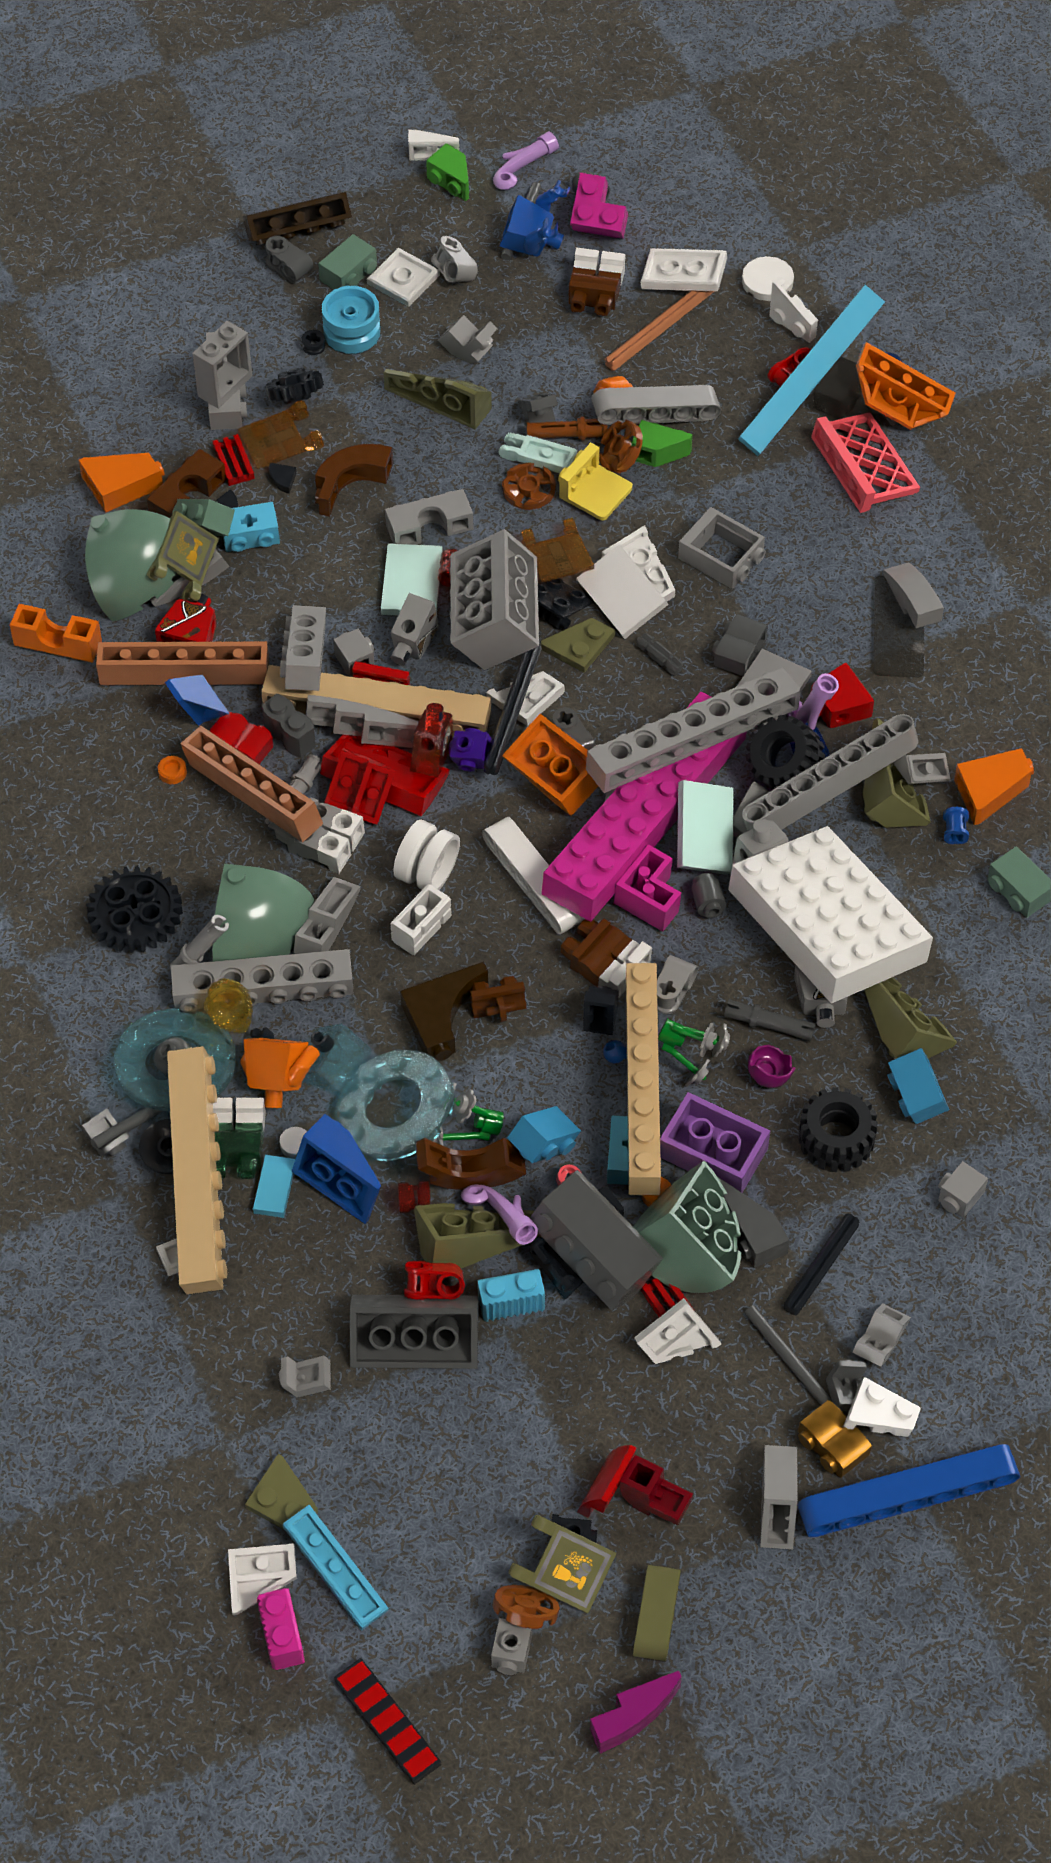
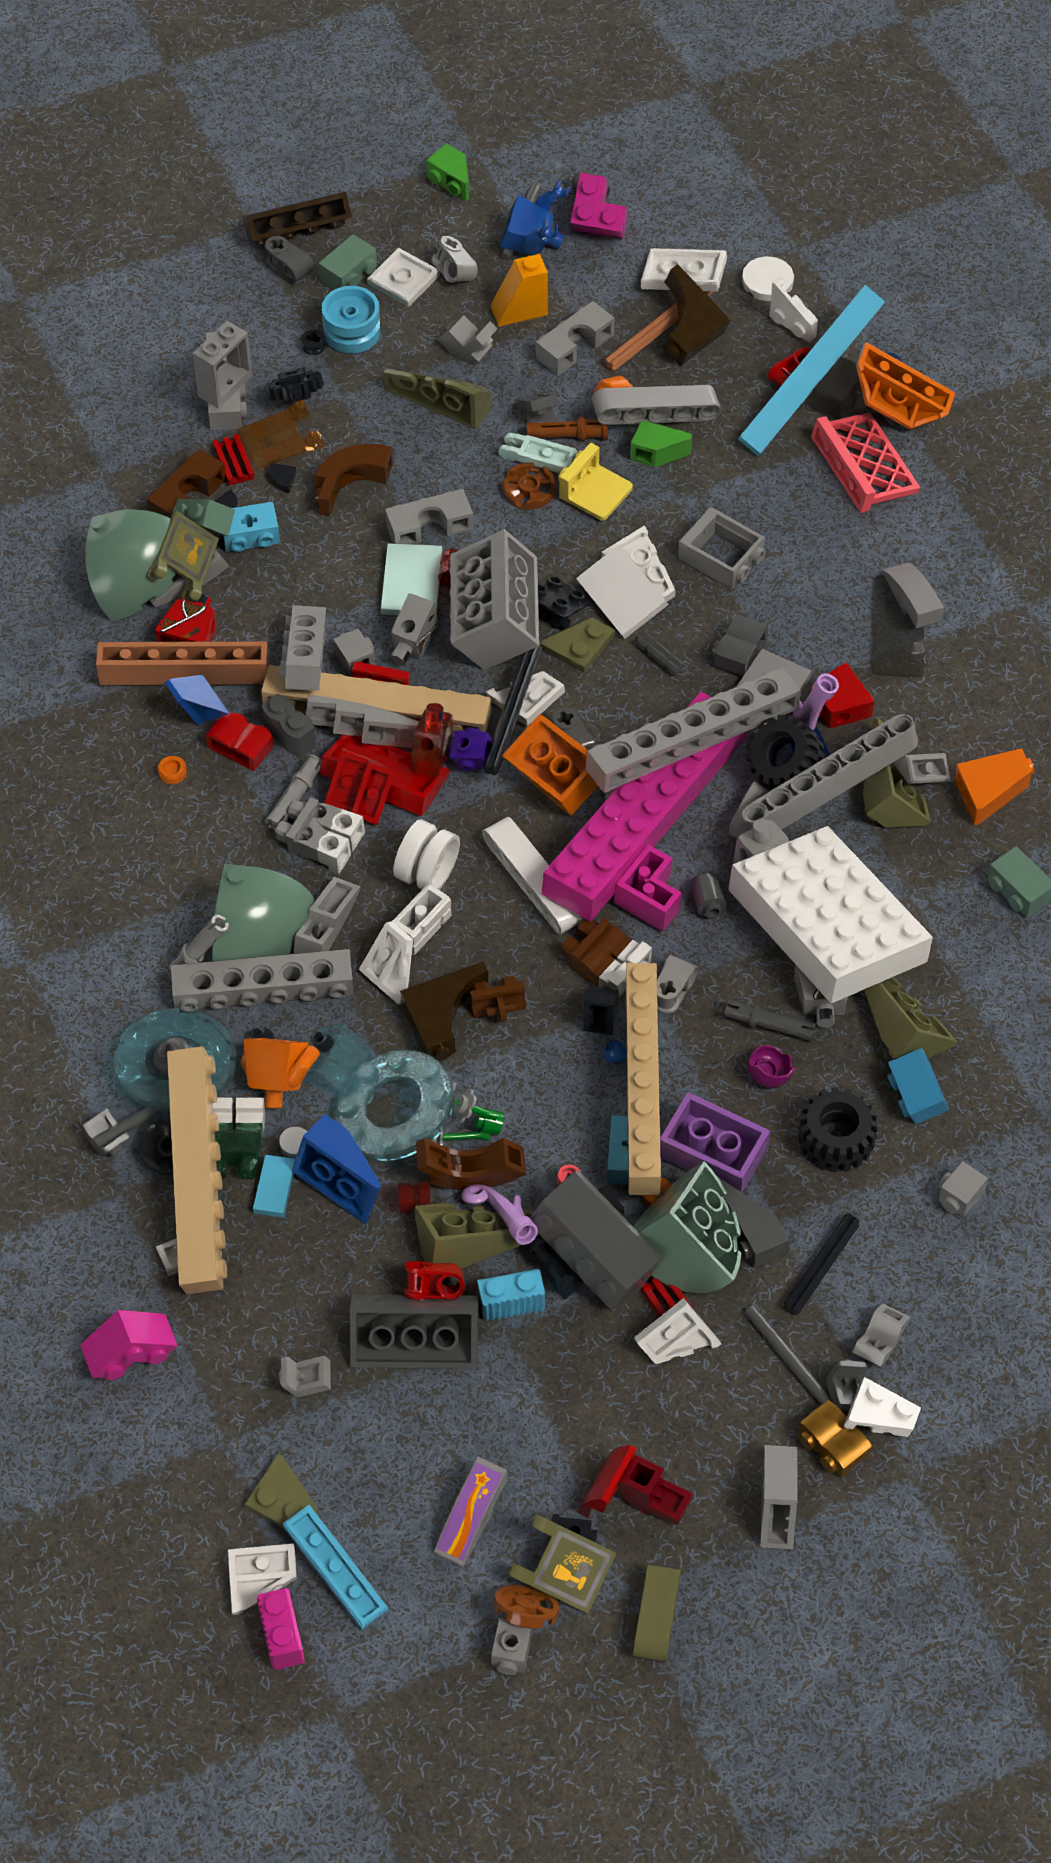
(37, 632): orange arch -> none
(121, 478): orange slope -> none
(125, 1340): none -> dark pink brick
(134, 909): black gear -> none
(230, 1016): clear yellow piece -> none
(252, 783): nougat brick -> none
(387, 1721): tile -> none
(389, 961): none -> white wing
(420, 142): white slope -> none
(471, 1511): none -> slope
(523, 292): none -> light orange slope
(544, 145): lavender plant -> none
(544, 1135): dark azure brick -> none
(559, 555): clear orange flag -> none
(589, 324): none -> light grey arch
(595, 290): reddish brown hips -> none
(618, 452): dark orange piece -> none
(634, 1711): magenta slope -> none
(675, 1034): plant -> none
(698, 318): none -> dark brown arch
(705, 827): light aqua tile -> none
(908, 1490): blue beam -> none
(956, 825): blue bush -> none

